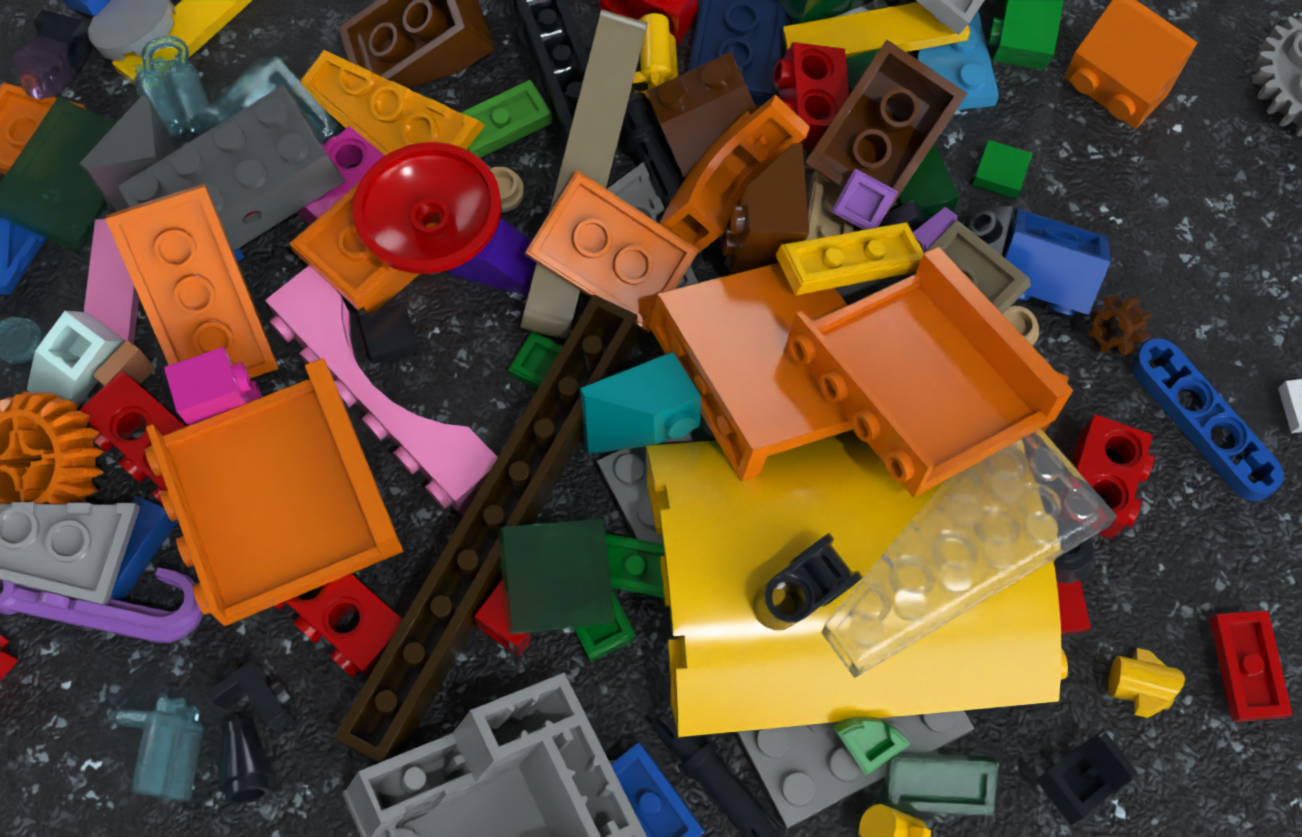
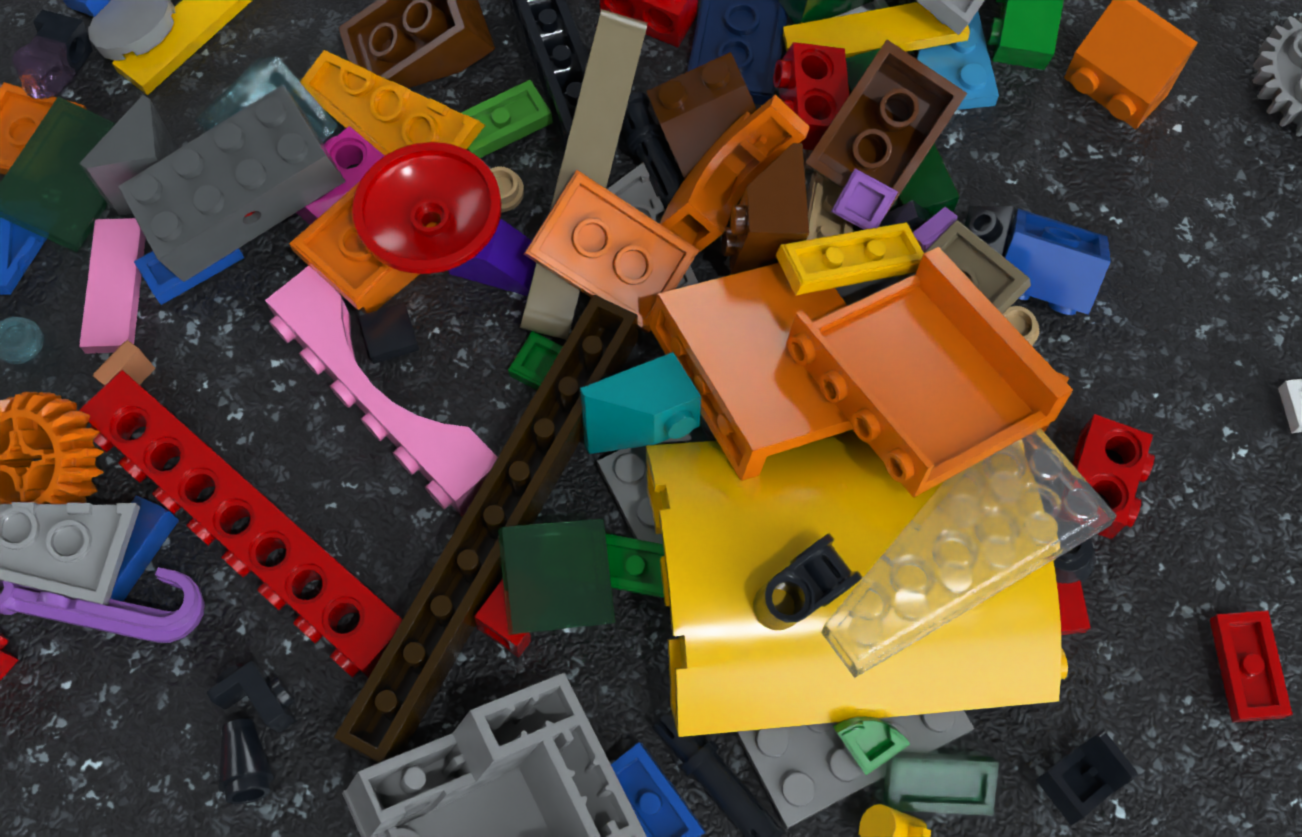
(71, 355): light aqua slope -> none
(166, 750): clear light blue piece -> none
(172, 85): clear light blue piece -> none
(190, 279): orange plate -> none
(209, 385): dark pink brick -> none
(272, 498): orange panel -> none
(604, 639): green tile -> none
(657, 54): yellow piece -> none
(1002, 169): green tile -> none
(1107, 328): reddish brown gear -> none
(1145, 682): yellow piece -> none
(1213, 413): blue beam -> none

